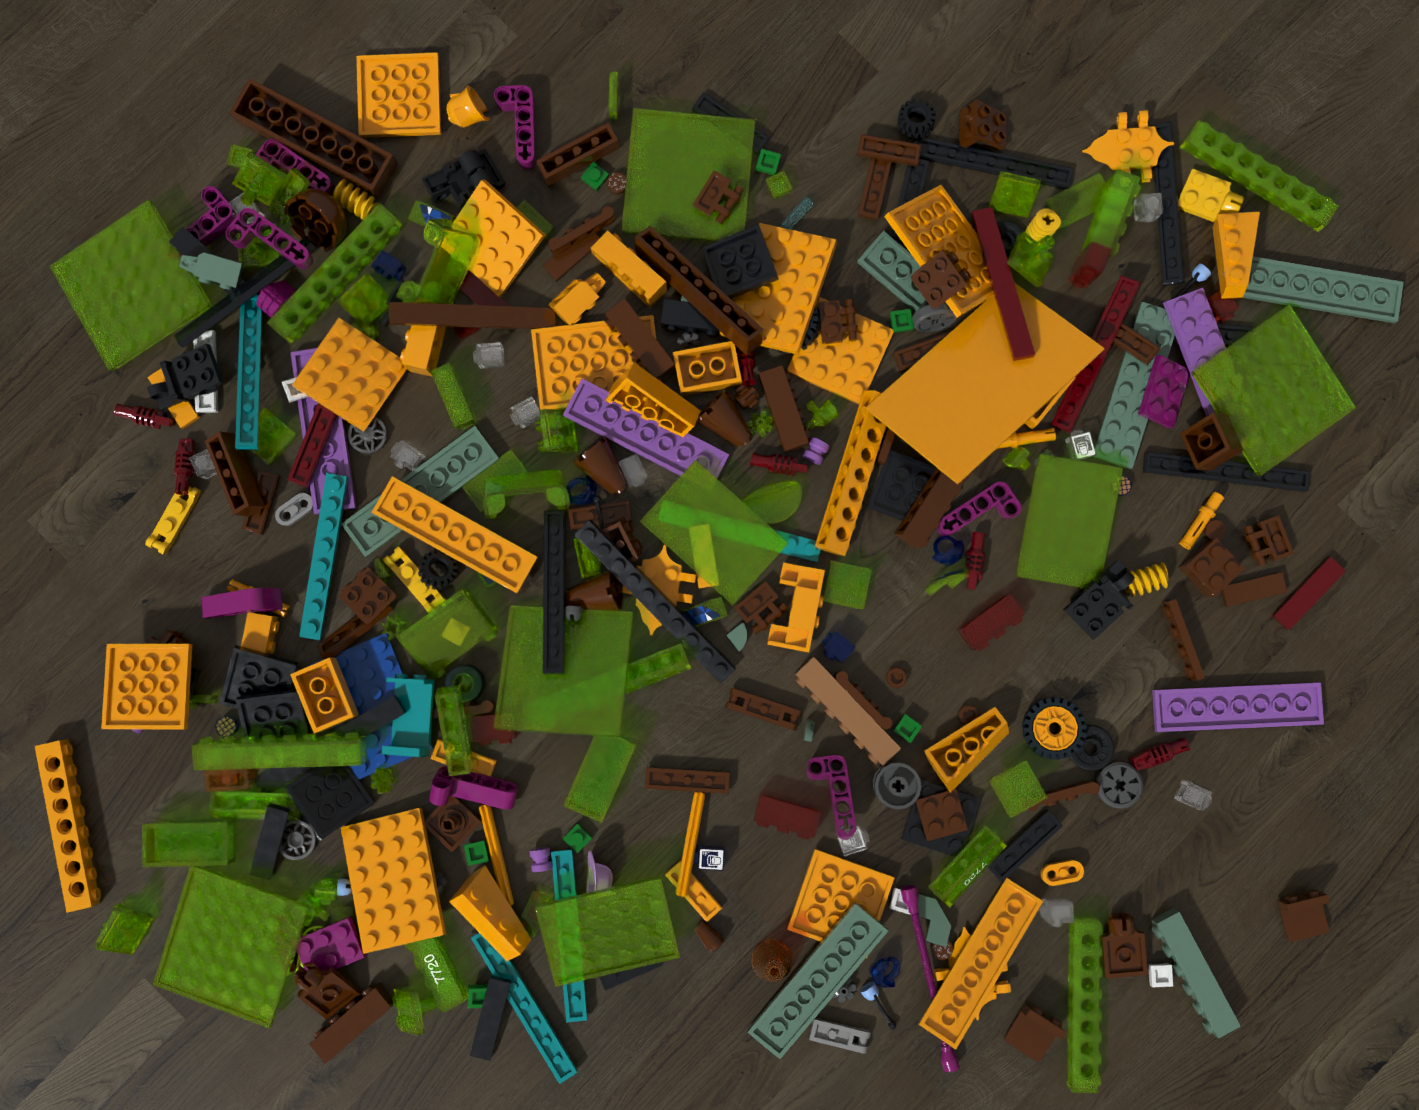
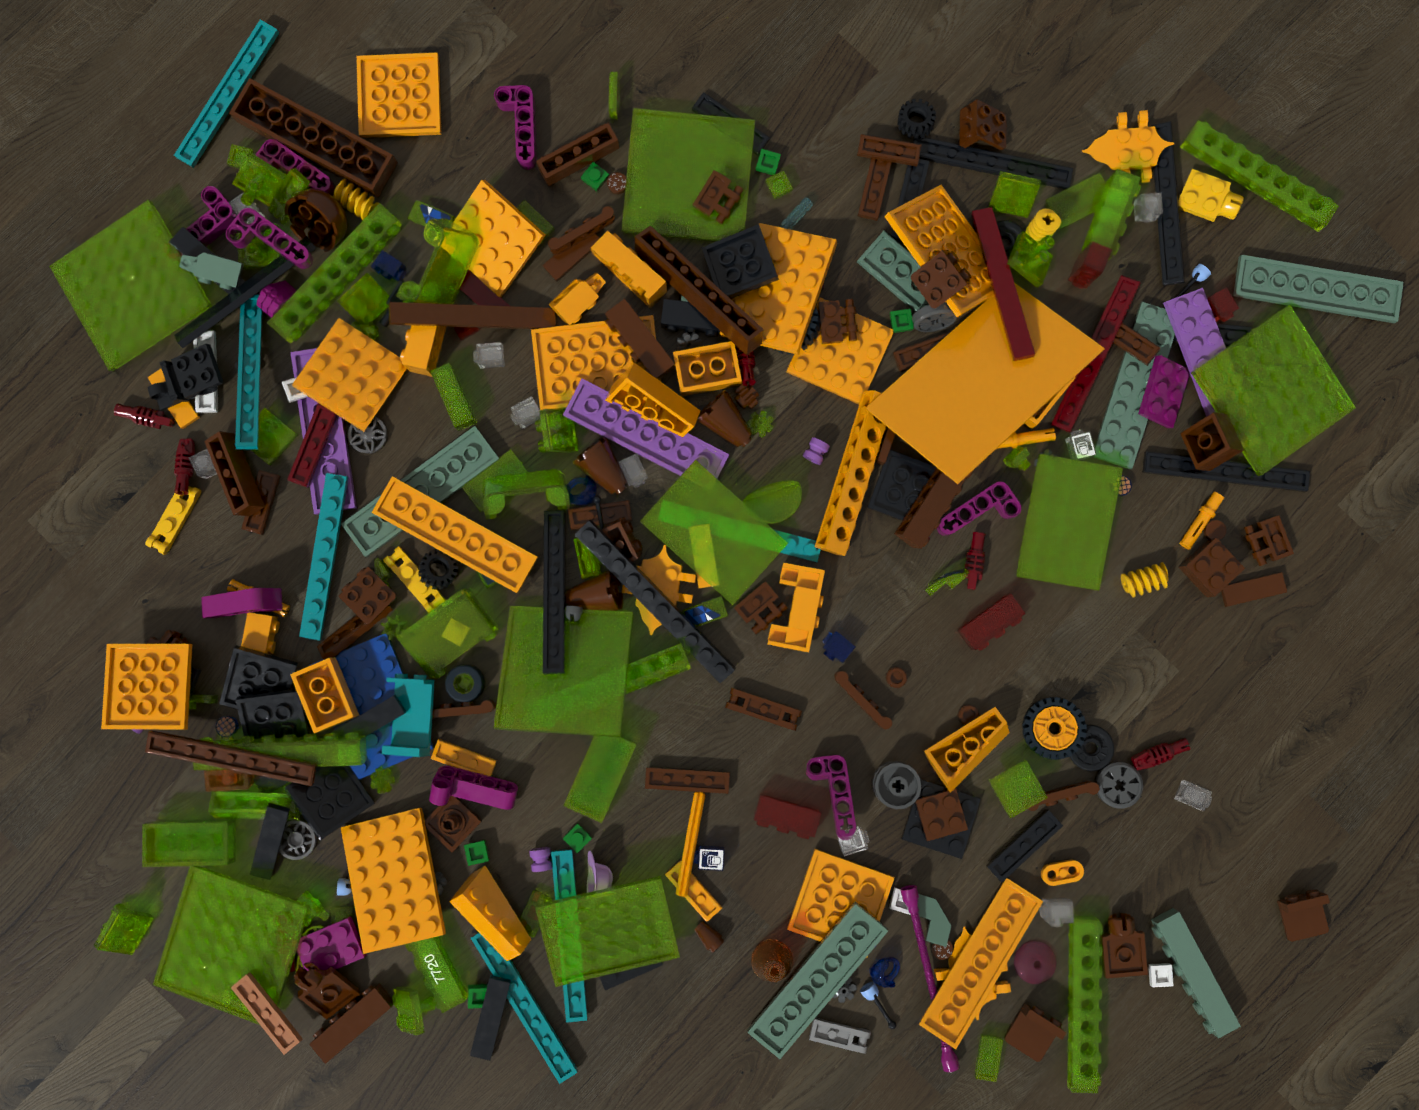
(61, 834): light orange brick -> none
(226, 93): none -> teal plate
(231, 758): none -> reddish brown tile
(266, 1013): none -> nougat plate
(295, 508): light grey plate -> none
(325, 891): clear neon green gear -> none
(406, 456): clear brick -> none
(454, 730): clear neon green brick -> none
(463, 177): black plate -> none
(466, 108): light orange helmet -> none
(484, 732): clear red brick -> none
(495, 852): light orange axle -> none
(738, 636): sand green tile -> none
(778, 464): dark red hinge -> none
(783, 408): reddish brown brick -> none
(808, 732): sand green tile -> none
(821, 415): clear neon green piece -> none
(847, 585): clear neon green plate -> none
(847, 711): medium nougat brick -> none
(907, 728): green plate -> none
(952, 555): clear blue piece -> none
(967, 866): clear neon green brick -> none
(988, 1058): none -> clear neon green plate
(1027, 955): none -> clear pink dish
(1101, 602): black plate -> none
(1185, 646): reddish brown plate -> none
(1234, 250): light orange wedge -> none
(1237, 707): medium lavender plate -> none
(1308, 593): dark red tile -> none

